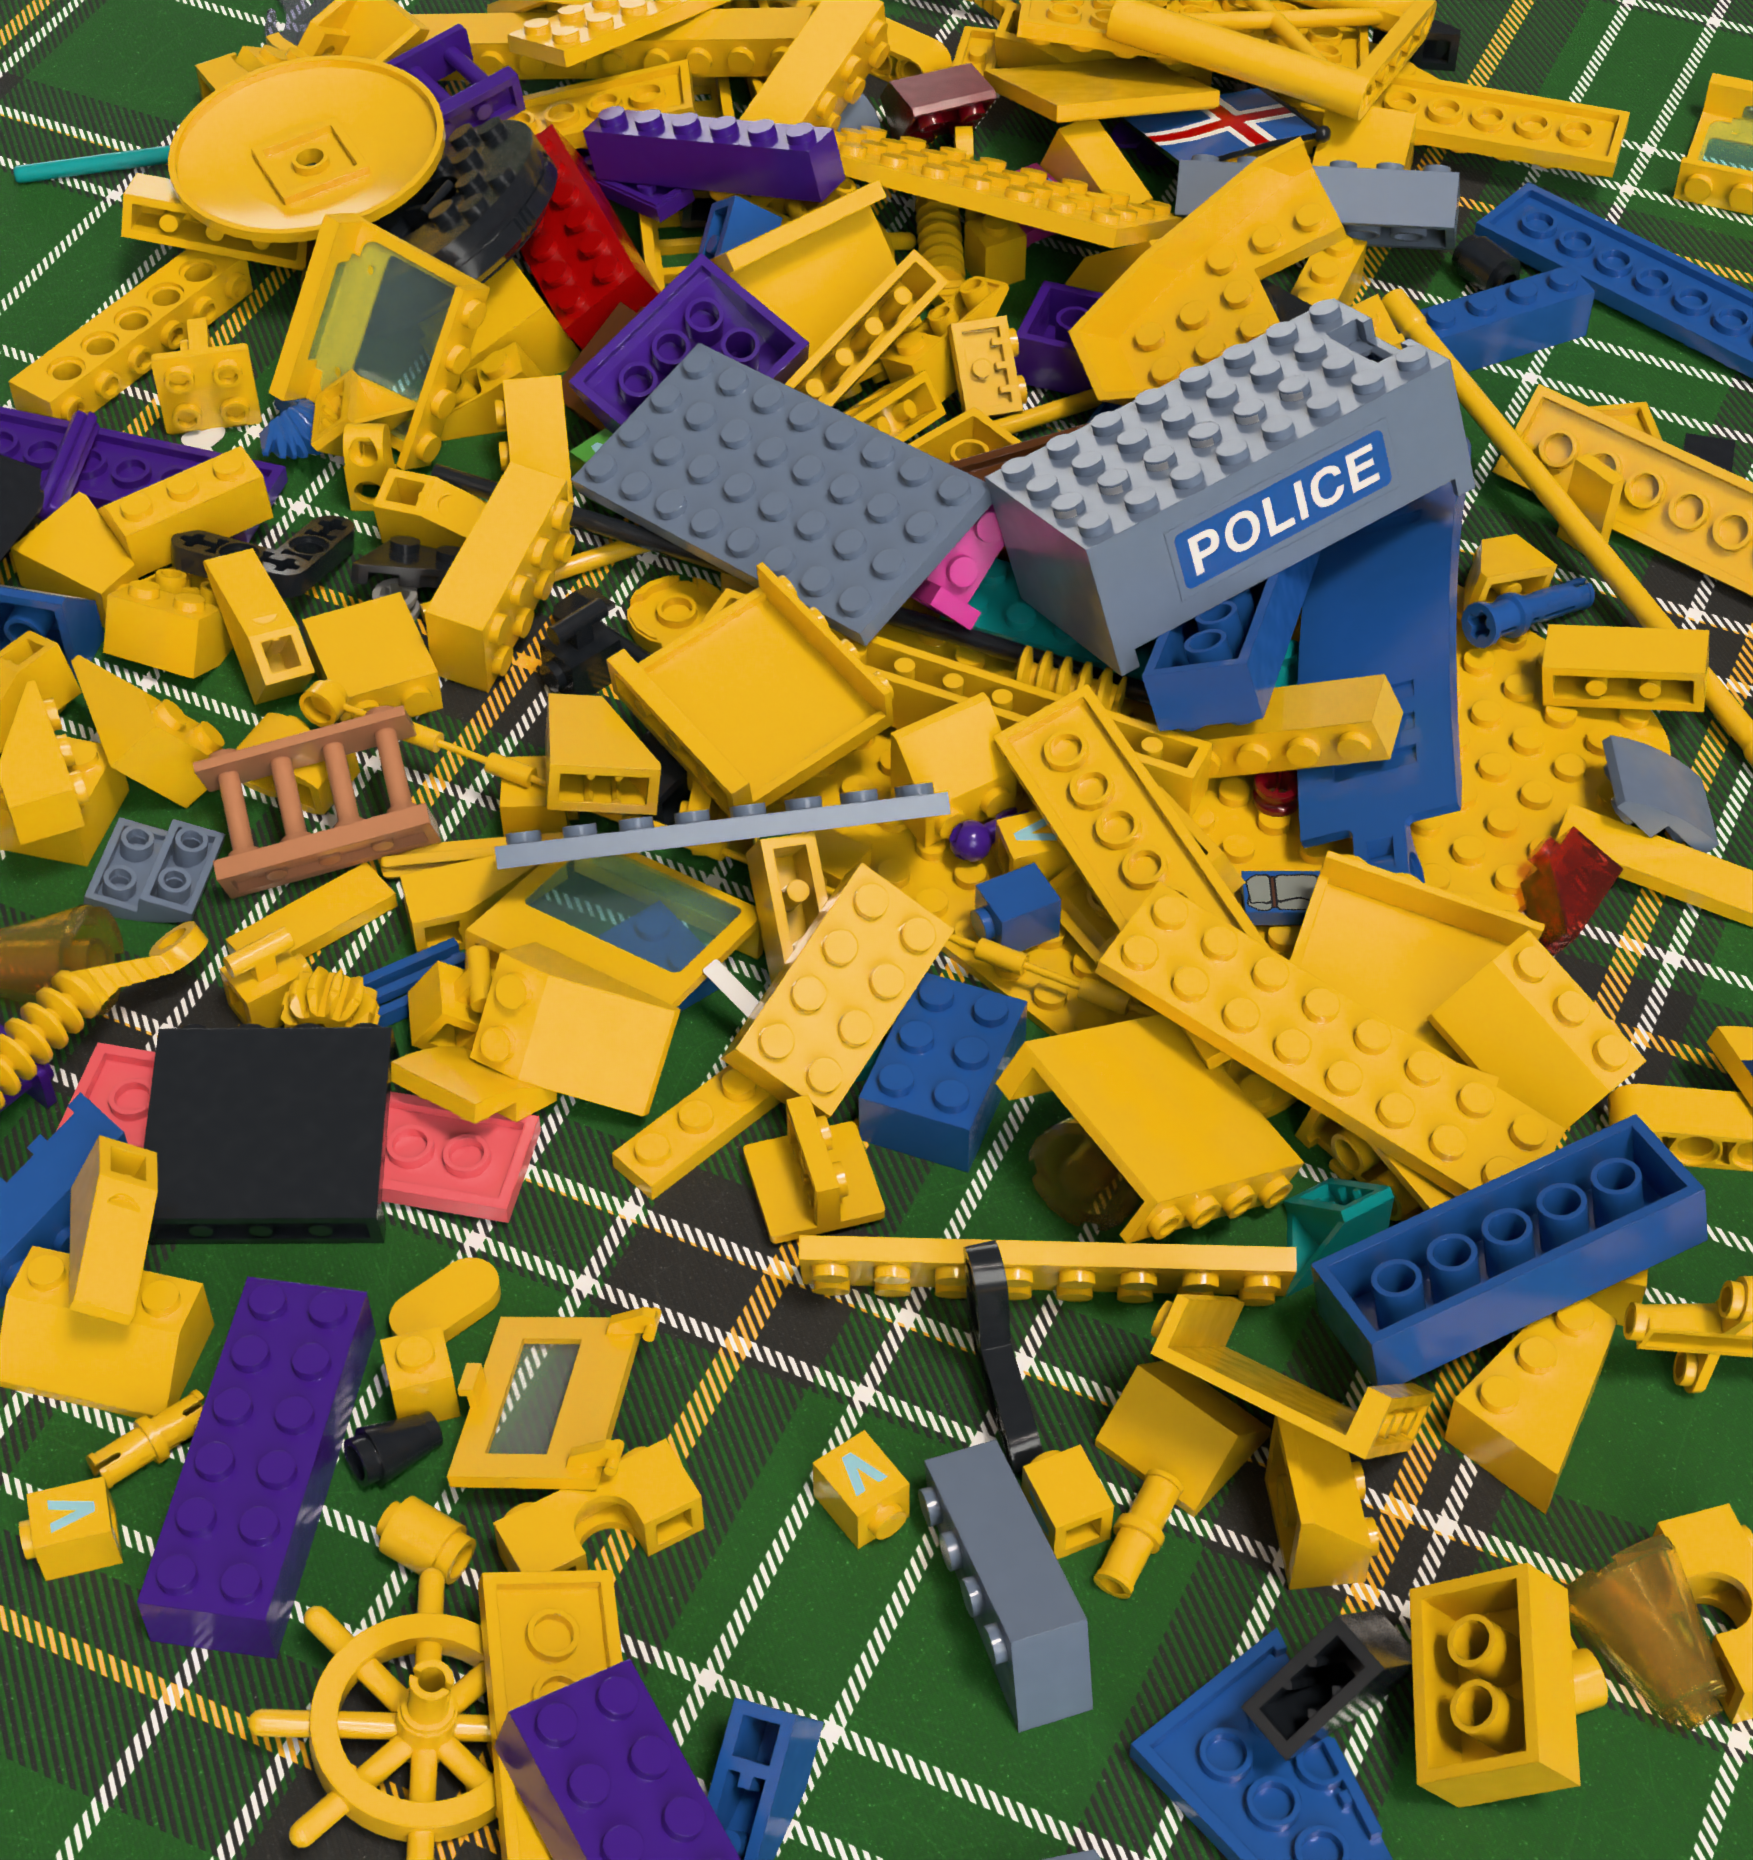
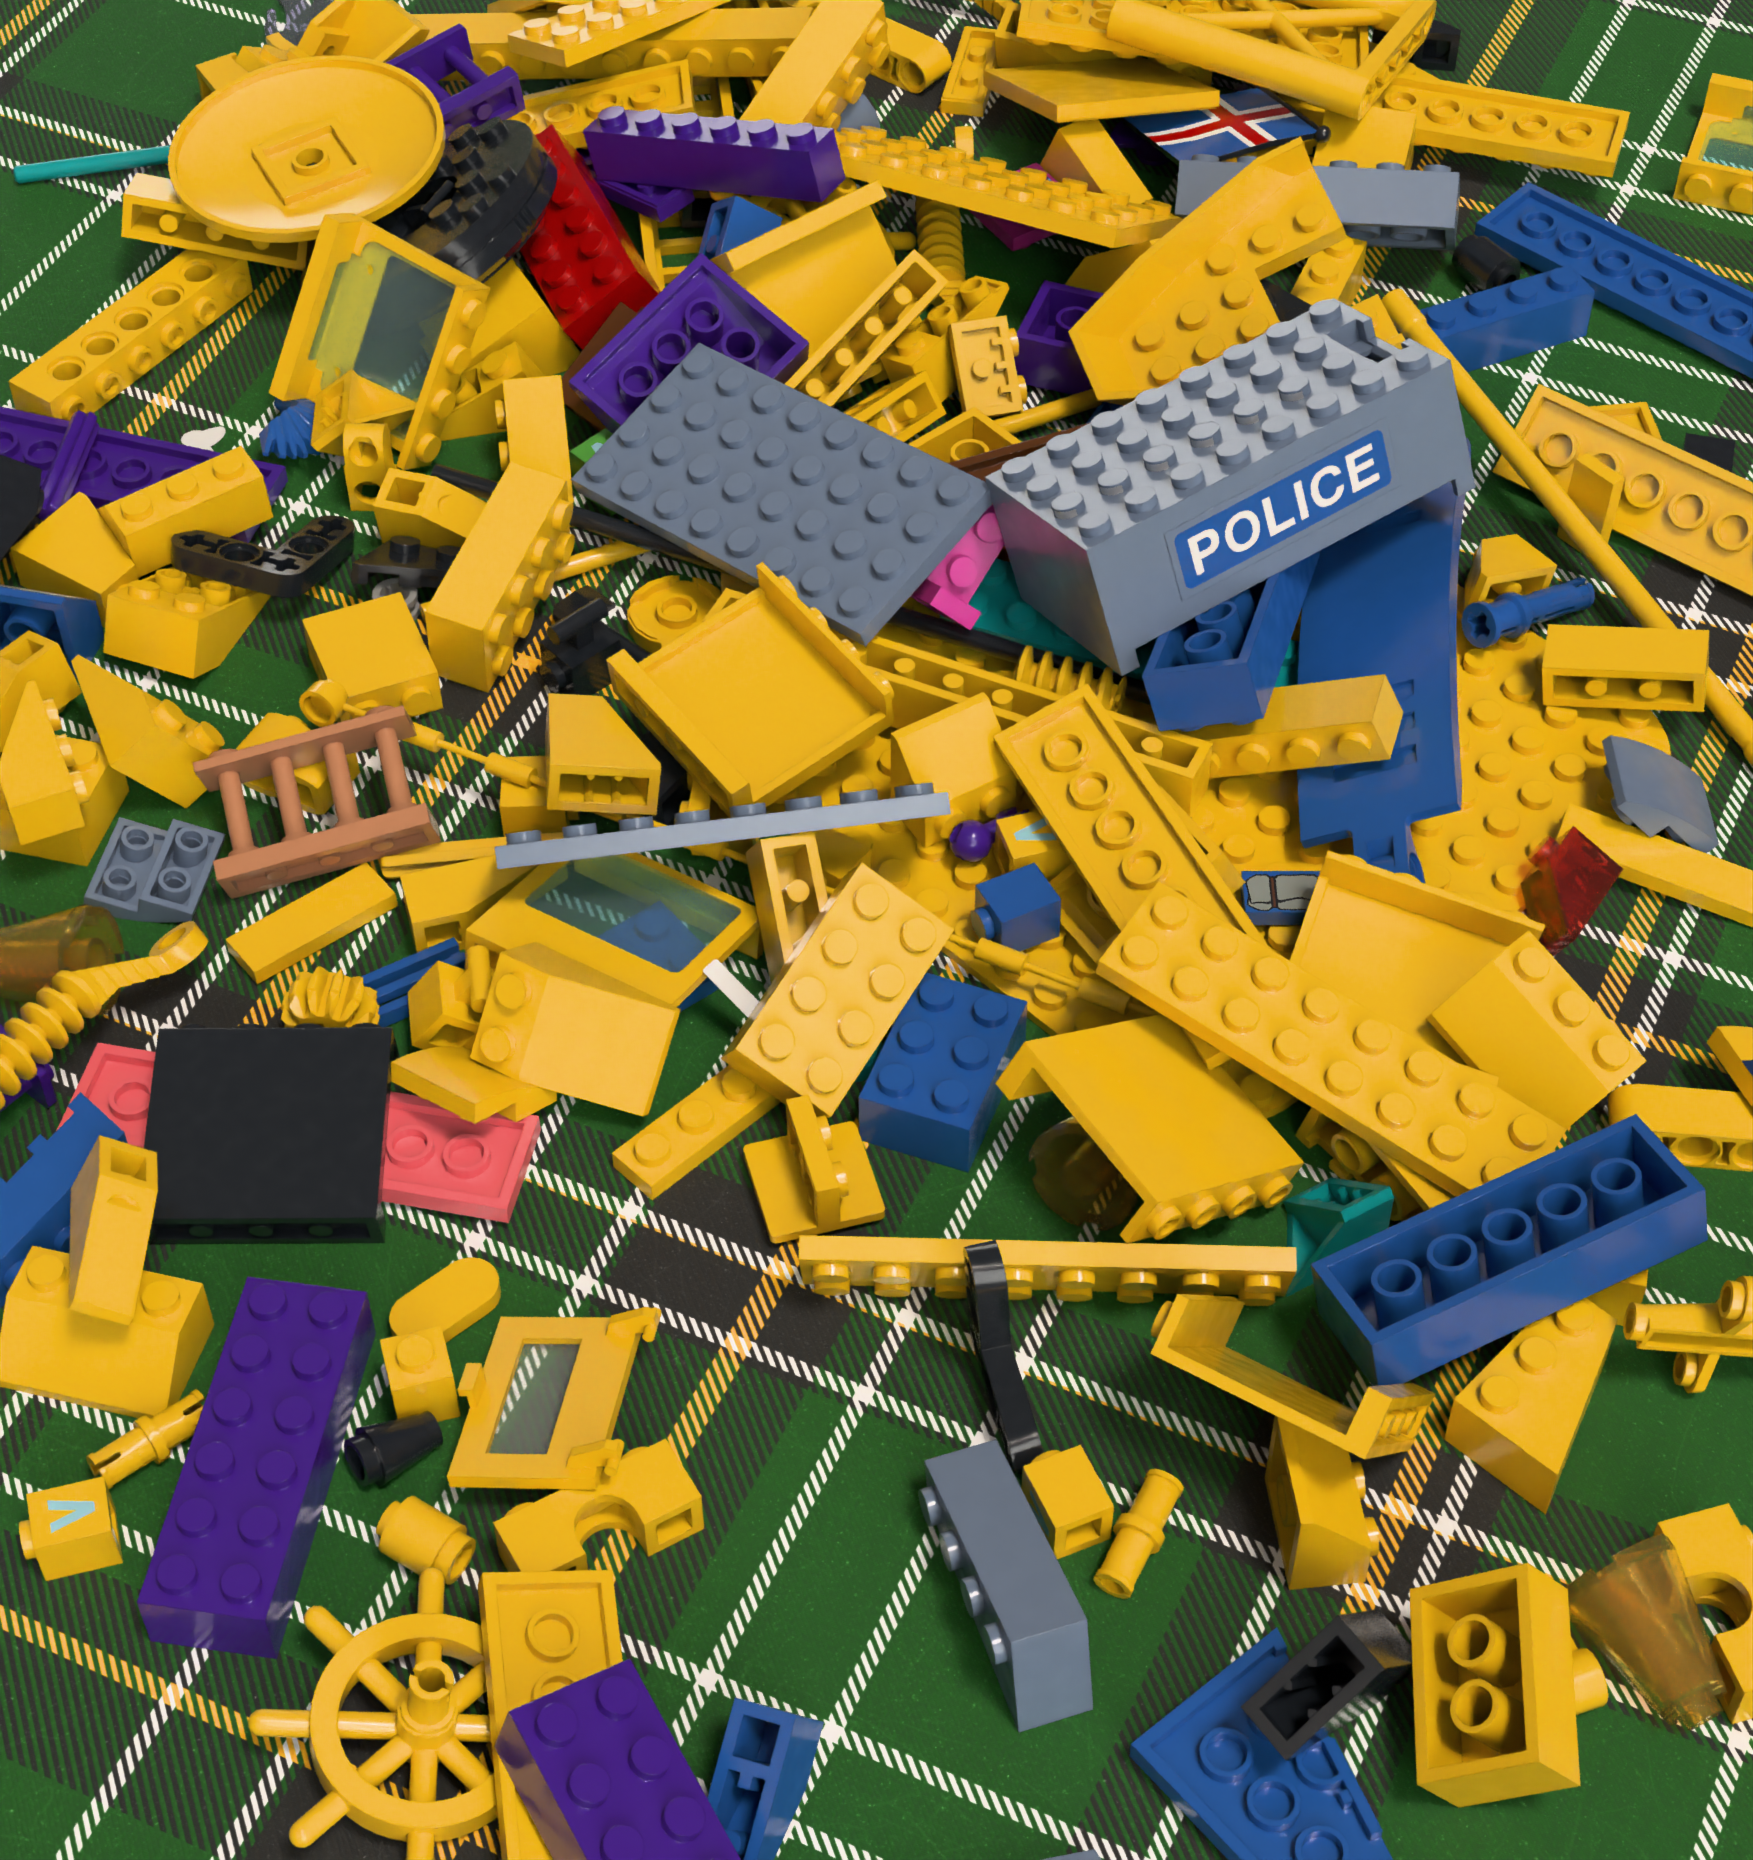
(205, 384): yellow bracket -> none
(259, 627): yellow slope -> none
(260, 976): yellow brick -> none
(862, 1490): yellow brick -> none
(936, 102): dark red slope -> none
(994, 248): yellow brick -> none
(1180, 1427): yellow slope -> none
(1276, 803): dark red bush -> none

